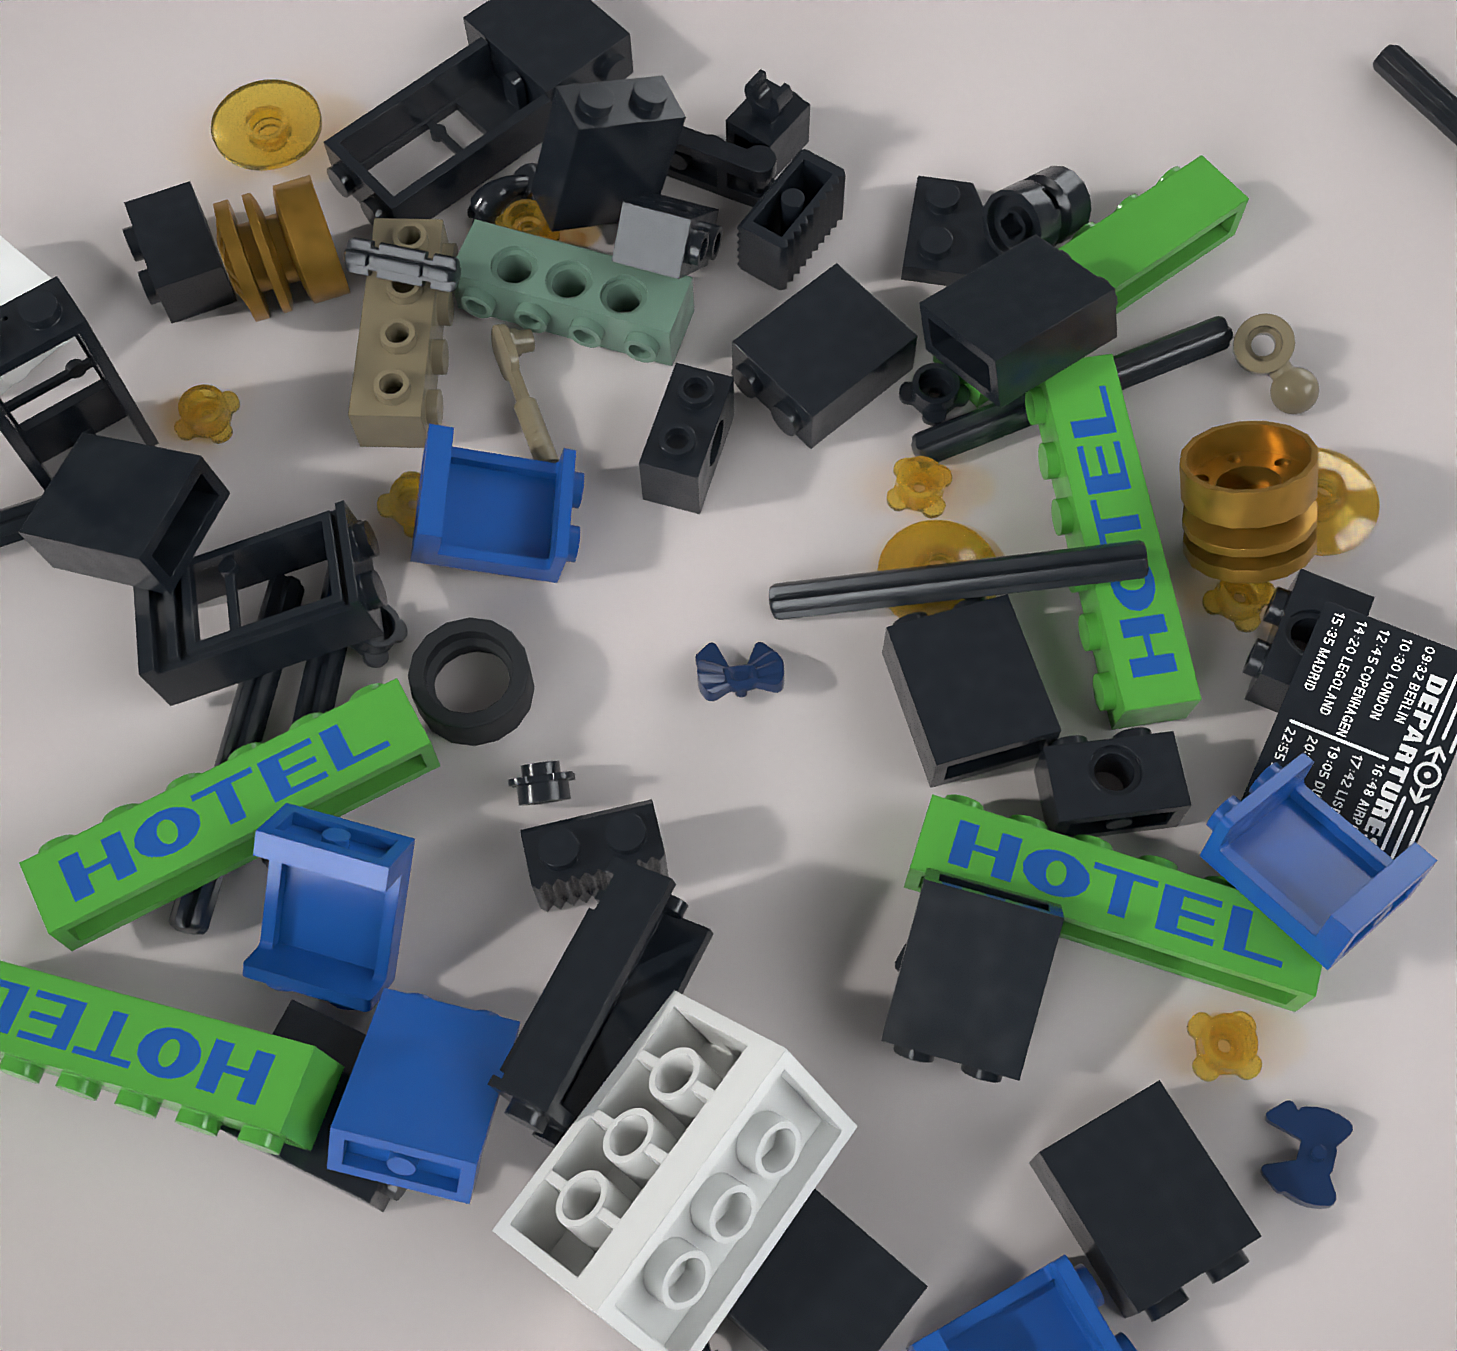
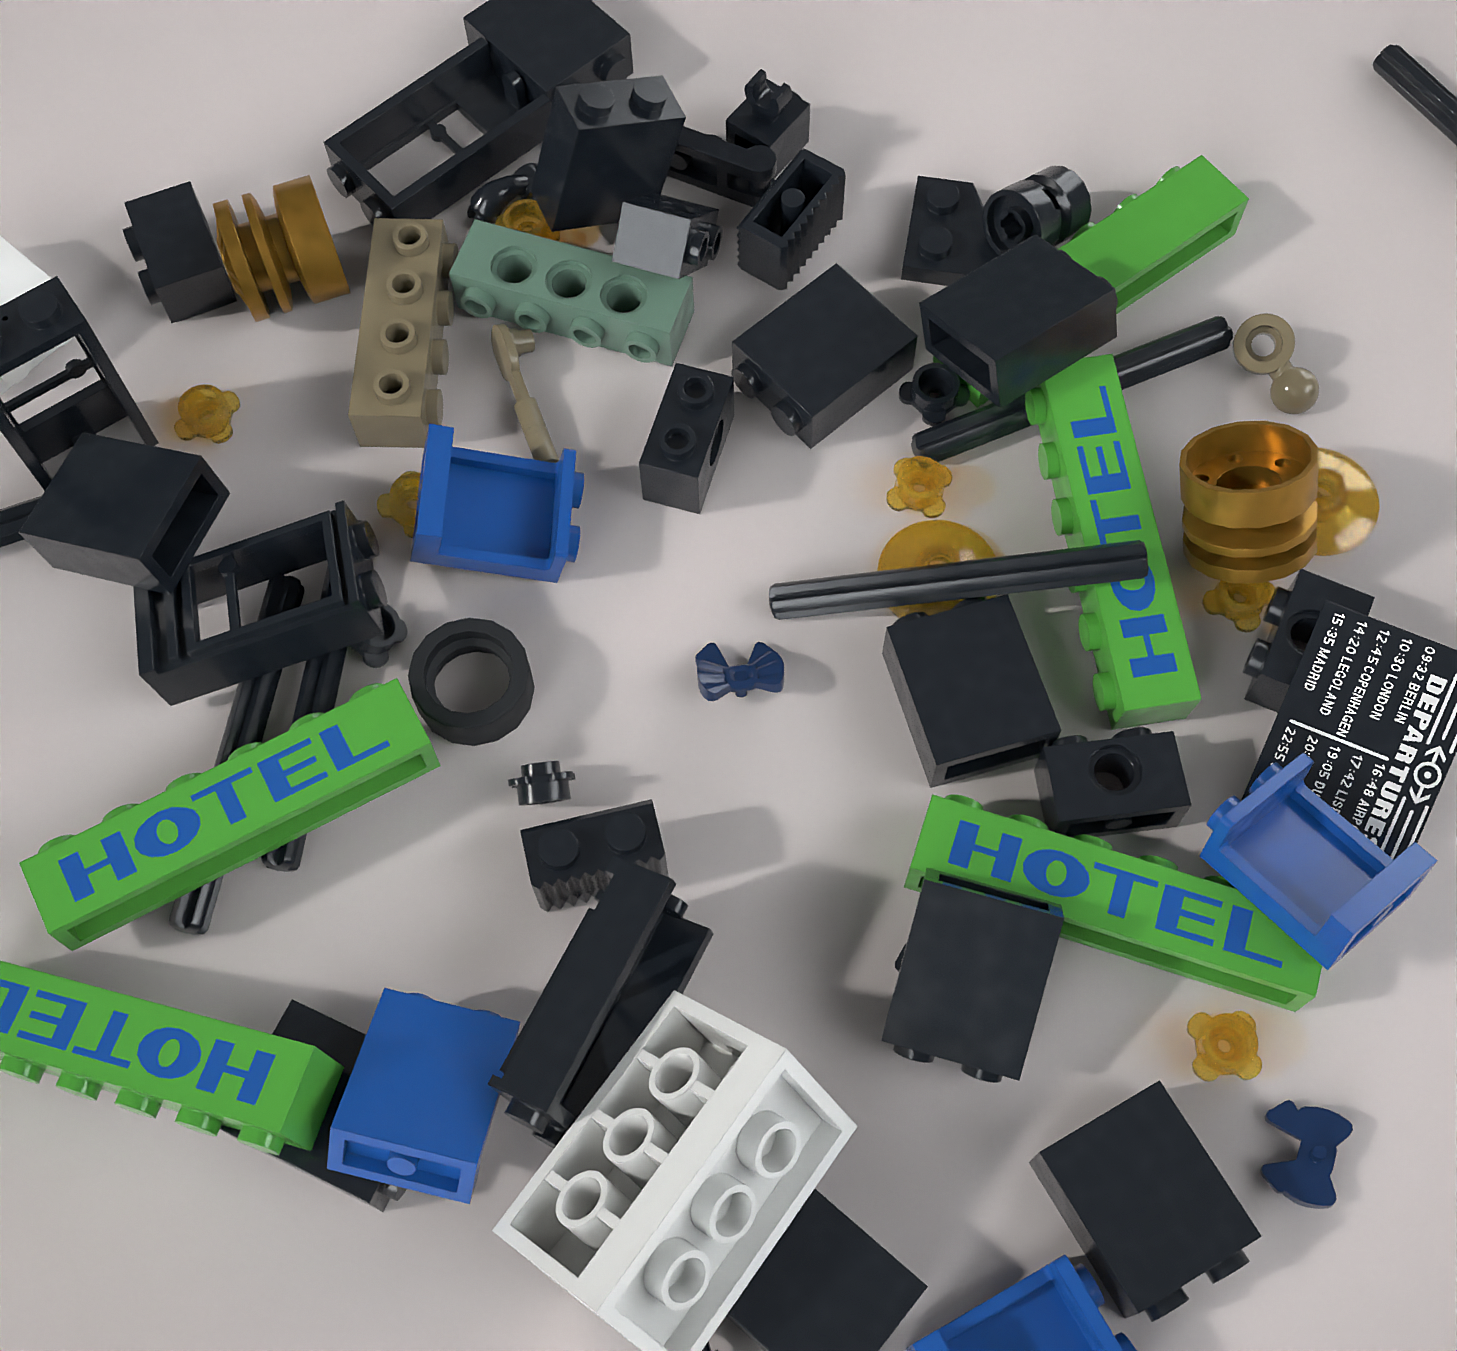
(266, 124): clear yellow dish -> none
(330, 907): blue panel -> none
(402, 264): axle -> none

